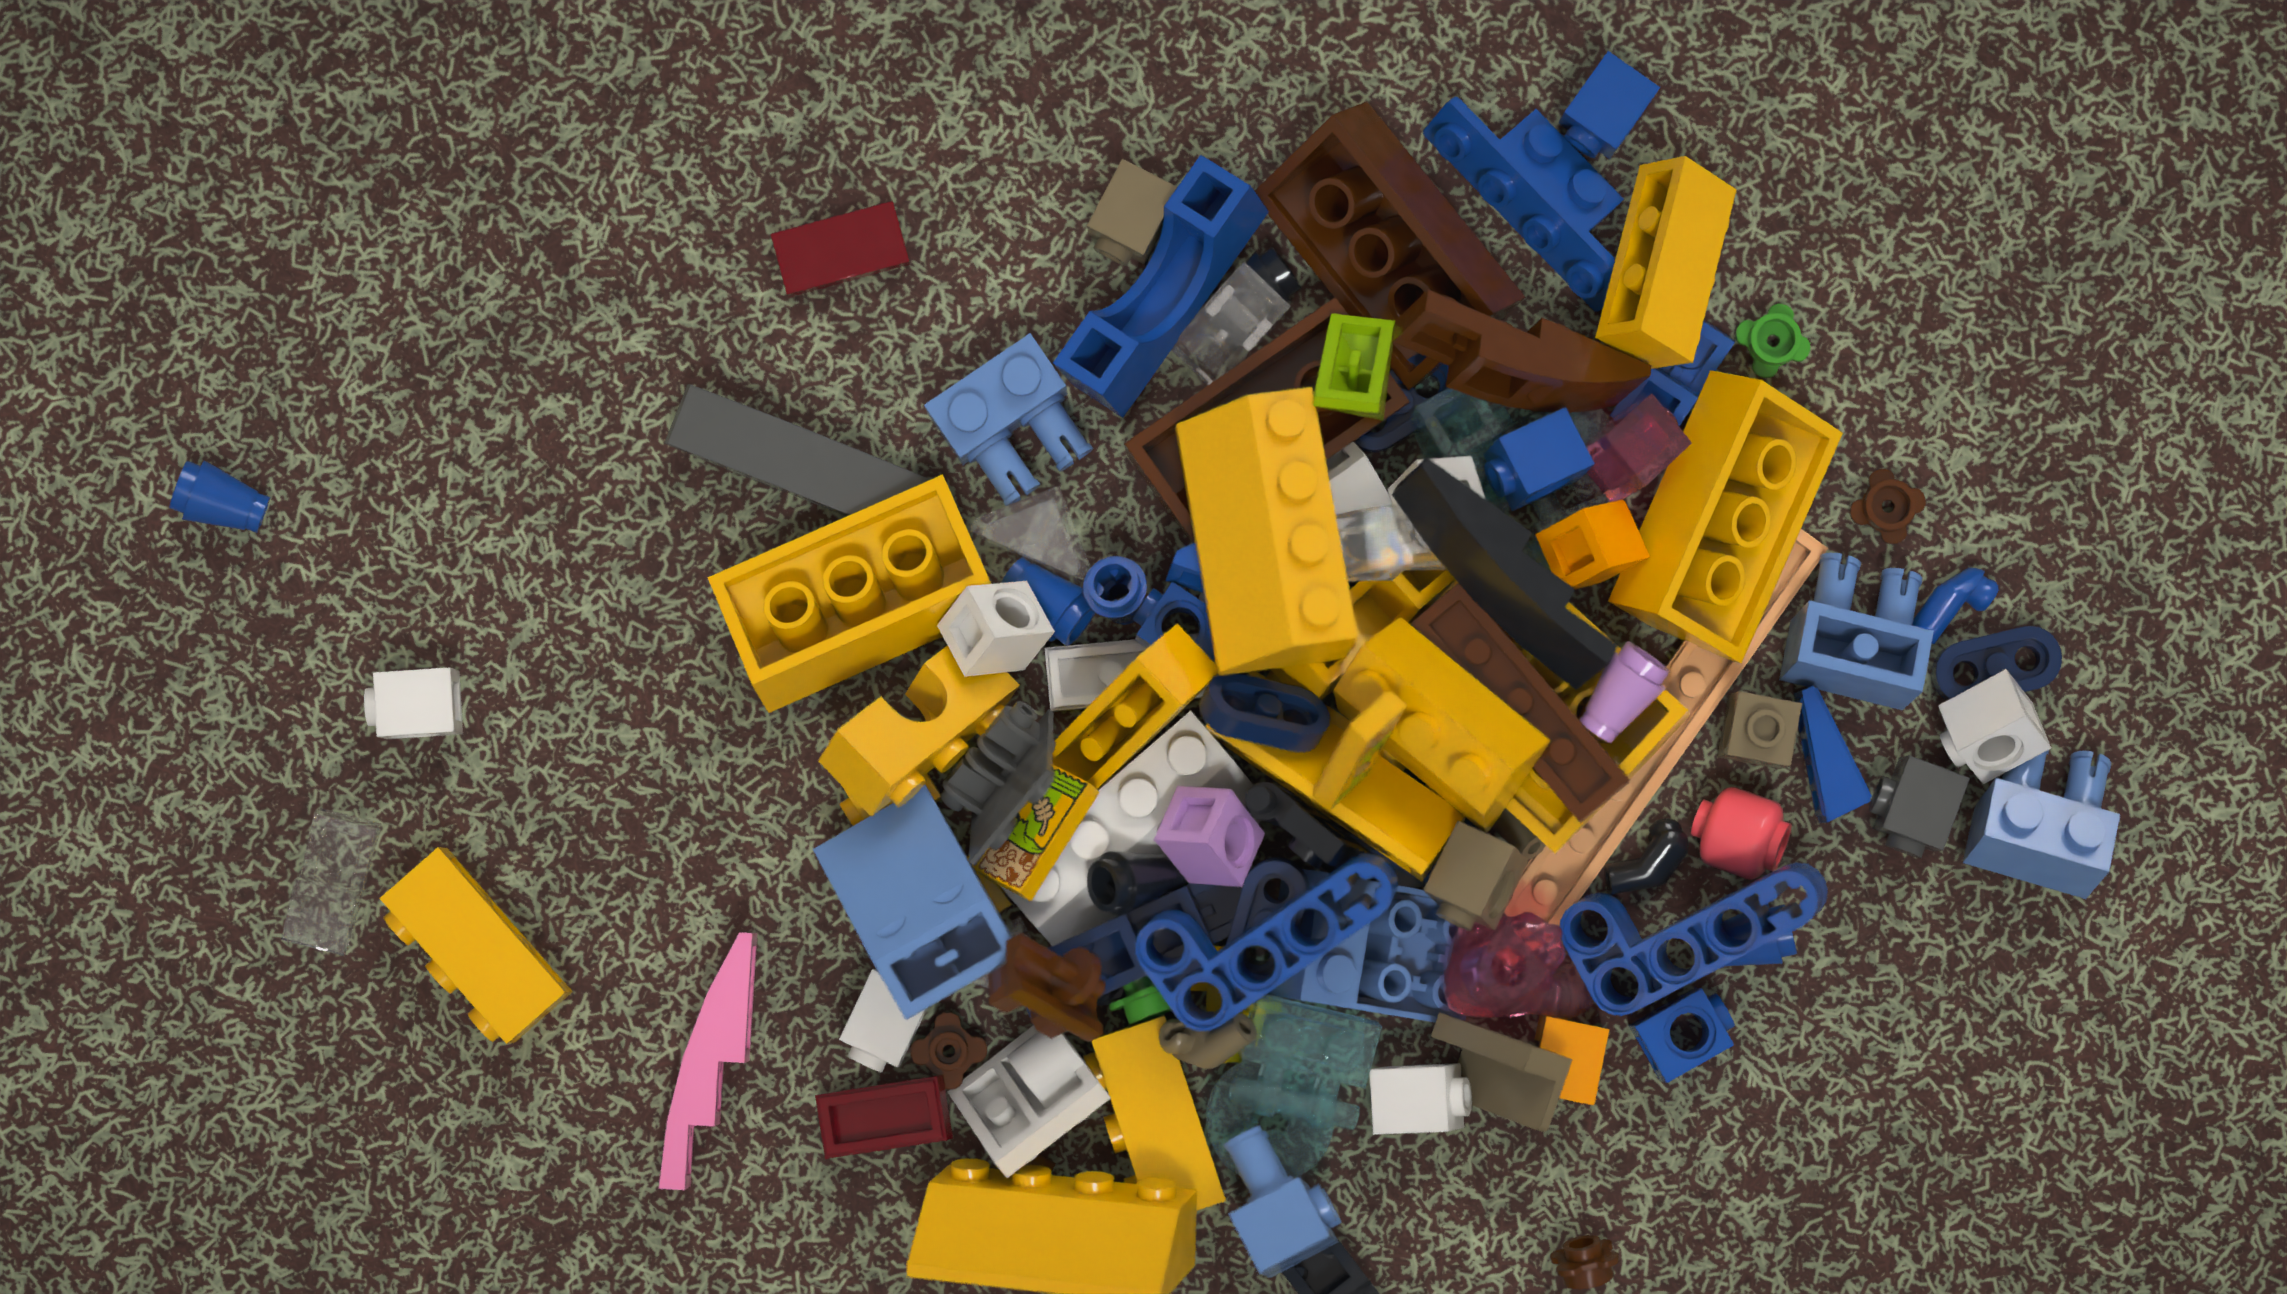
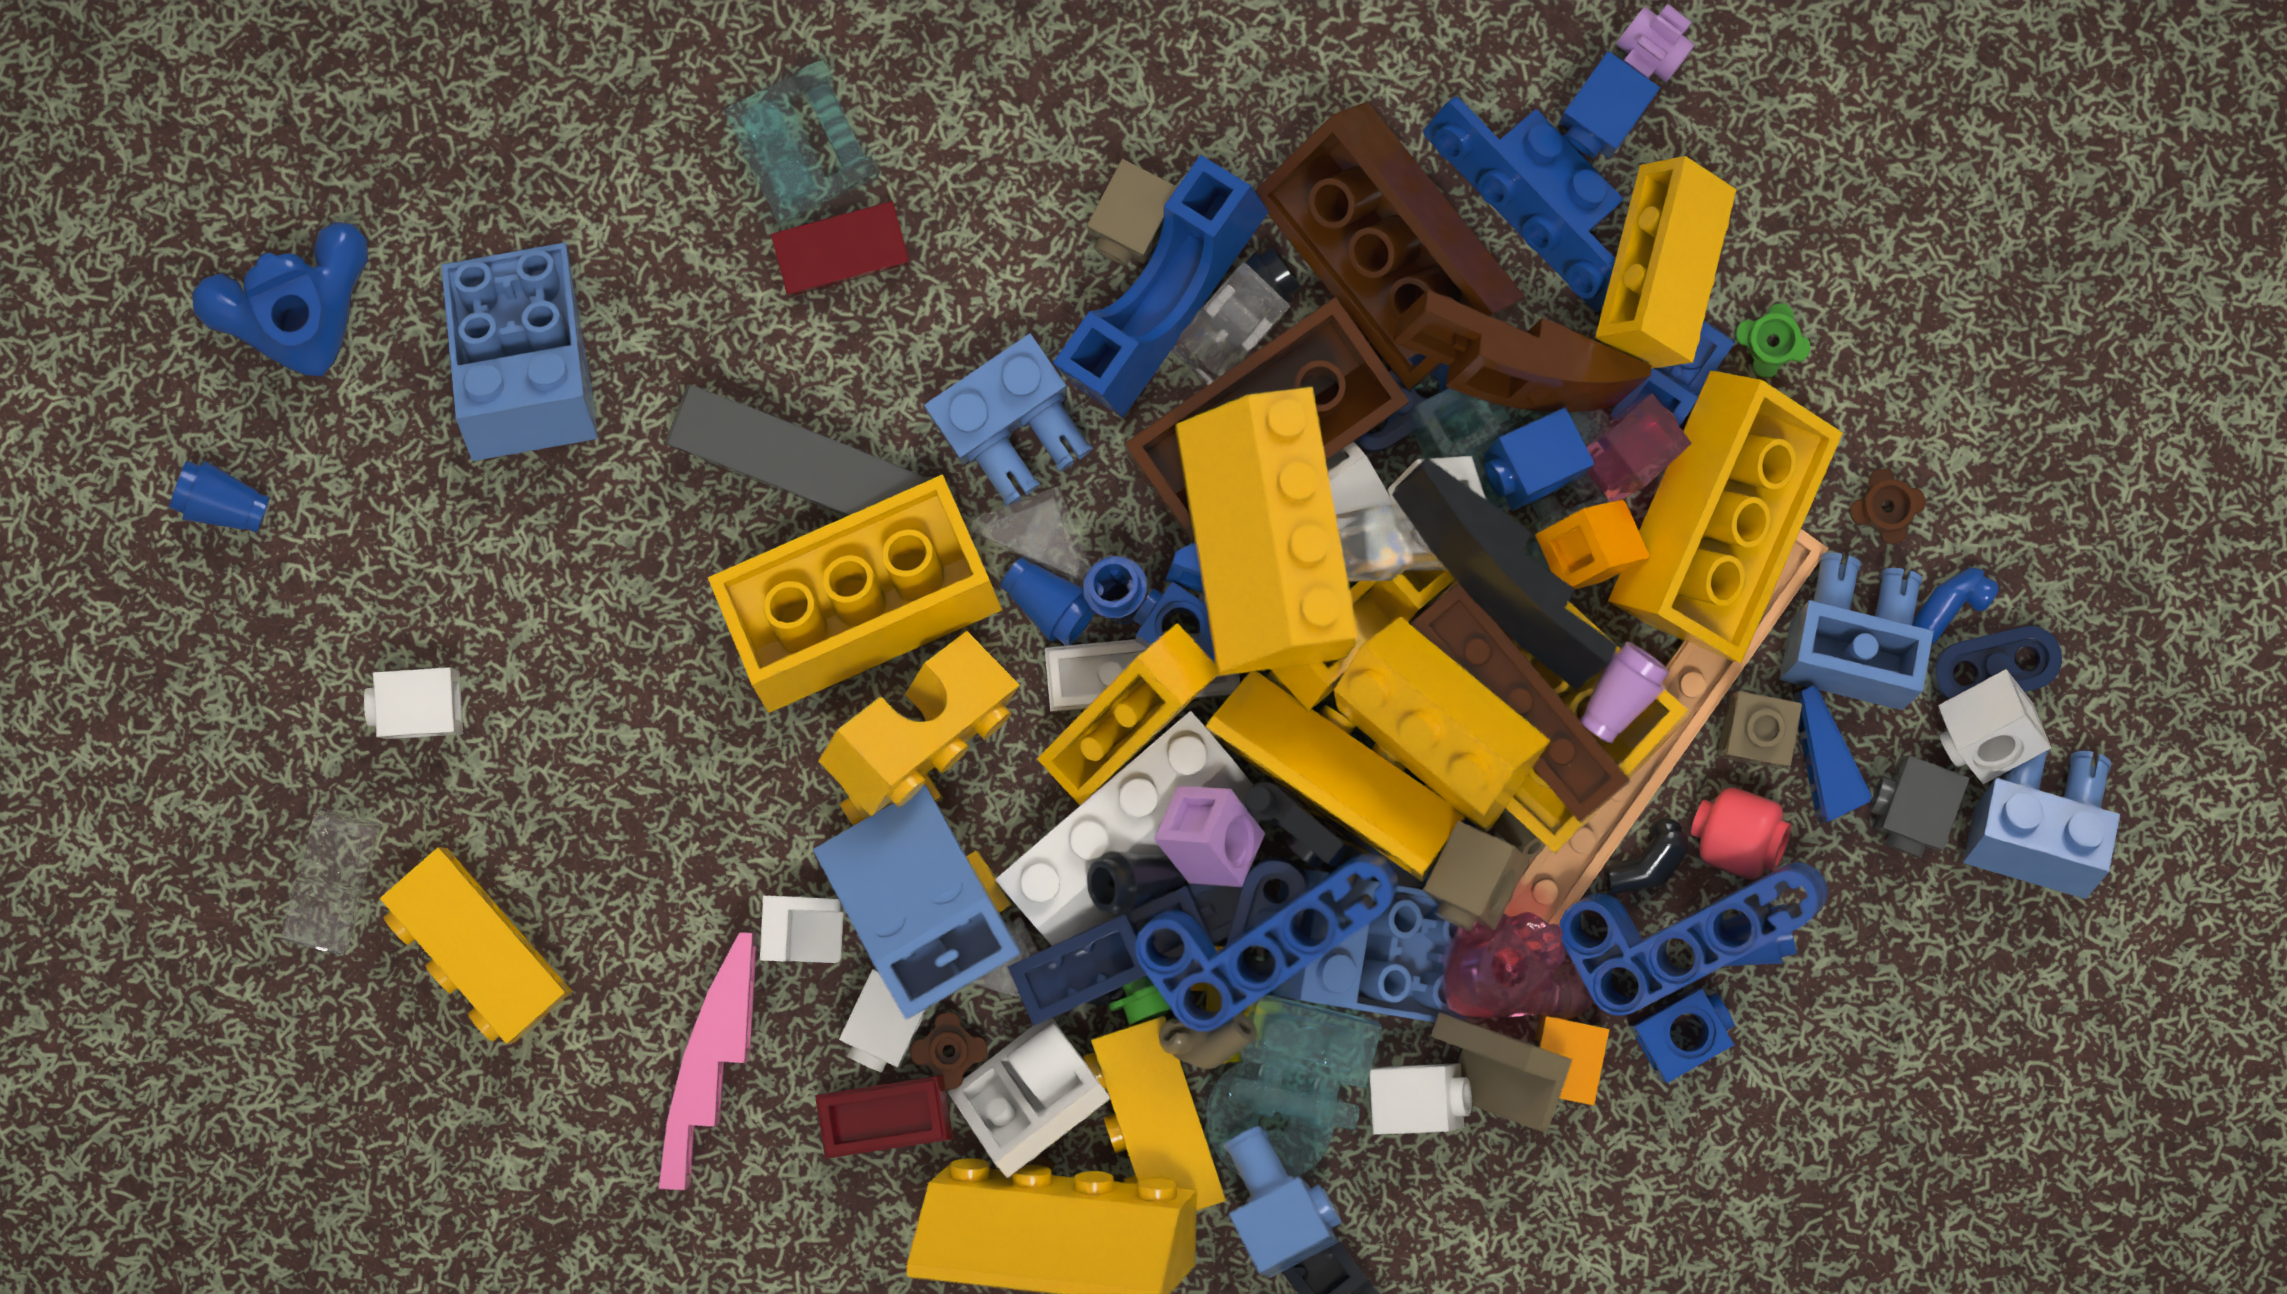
(287, 306): none -> blue head
(517, 352): none -> medium blue slope
(781, 150): none -> clear light blue plate
(801, 929): none -> white panel
(995, 628): white brick -> none
(1002, 775): dark grey hinge -> none
(1039, 836): tile -> none
(1054, 987): reddish brown hips -> none
(1264, 712): dark blue plate -> none
(1355, 366): lime slope -> none
(1358, 749): yellow tile -> none
(1585, 1262): reddish brown plate -> none
(1656, 42): none -> lavender gear

